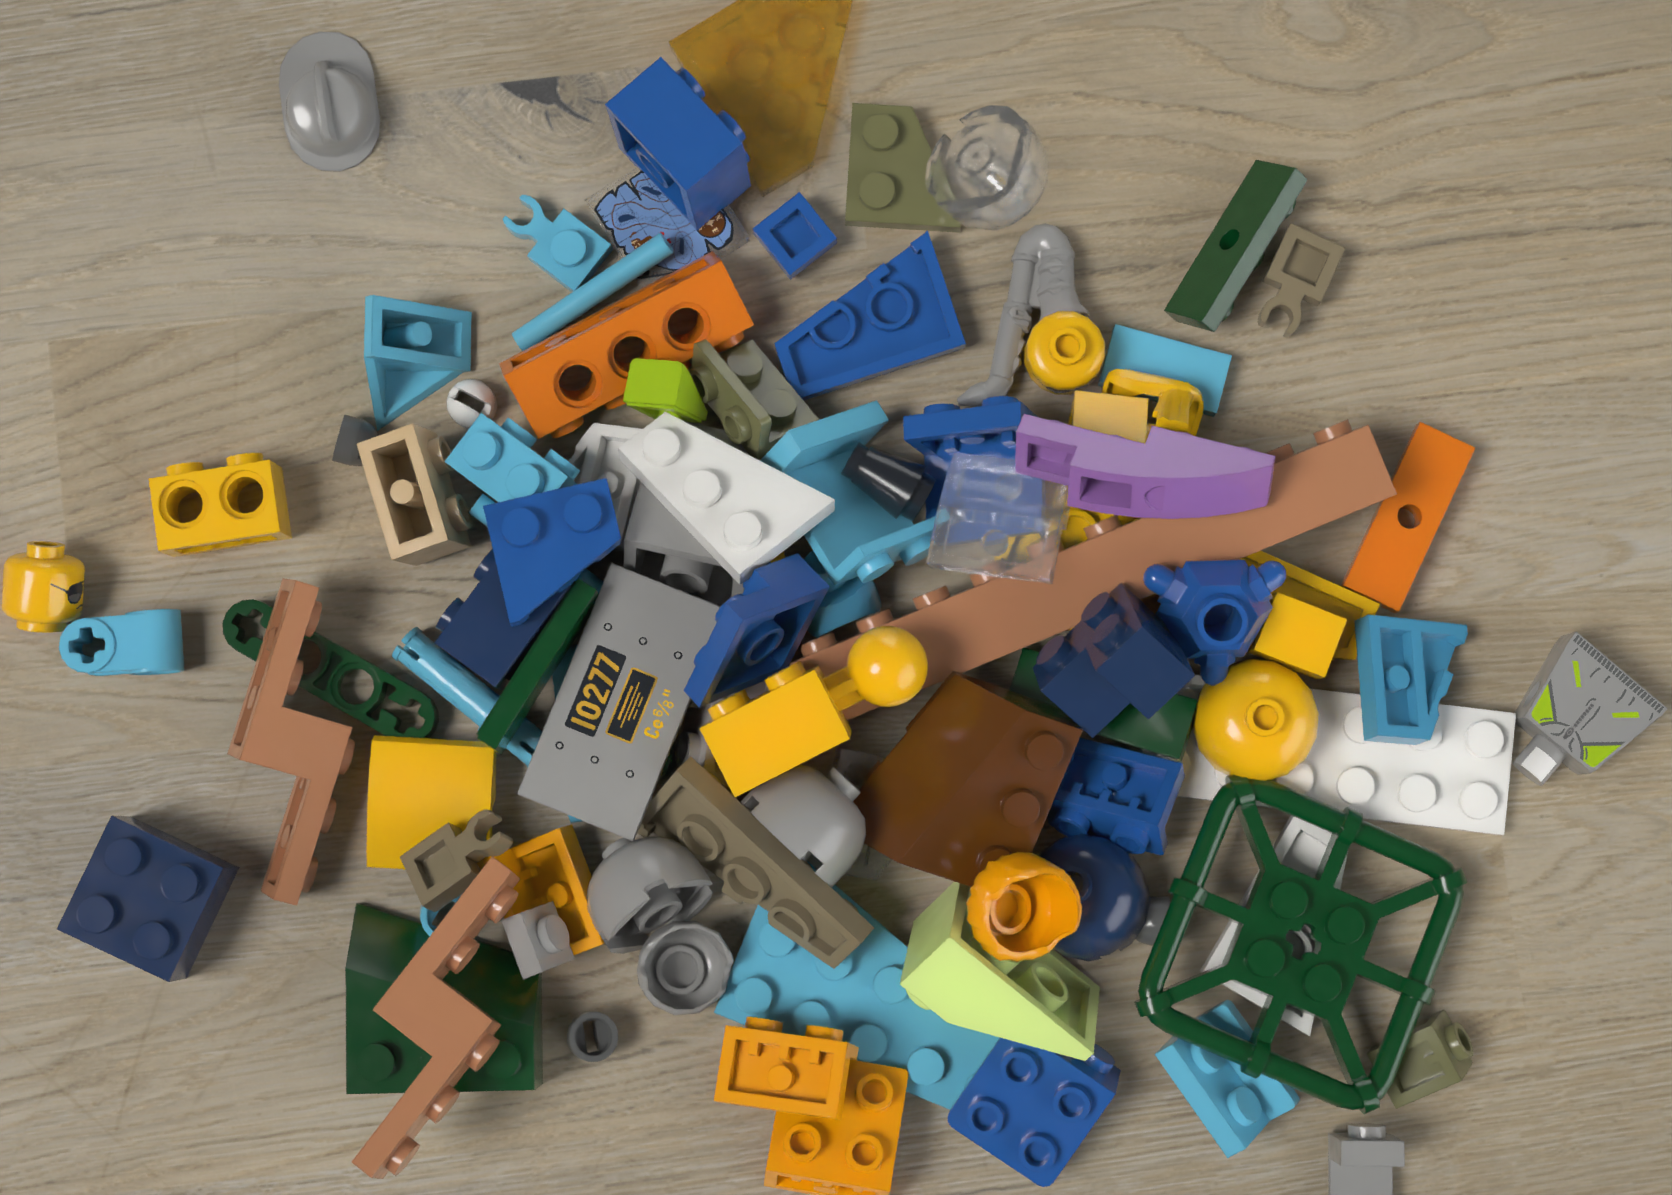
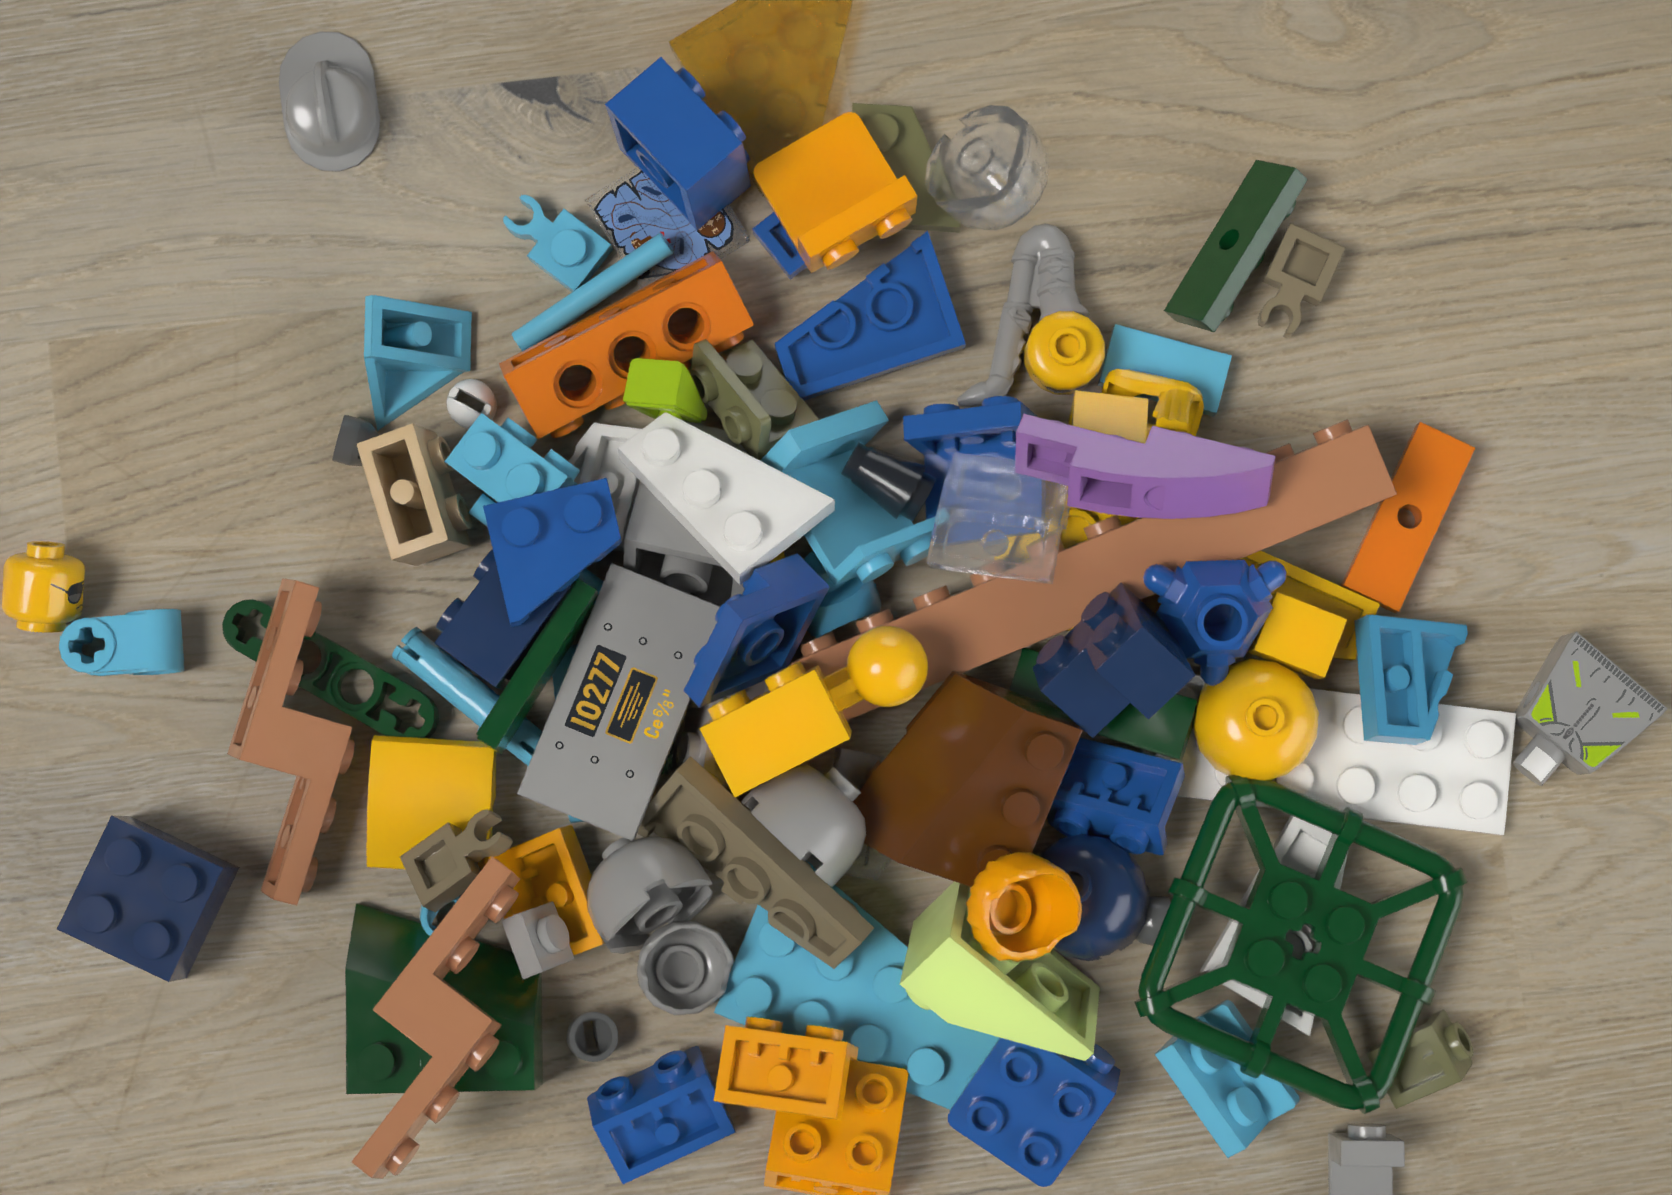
(220, 521): yellow brick -> none
(658, 1114): none -> blue bracket
(835, 192): none -> light orange bracket

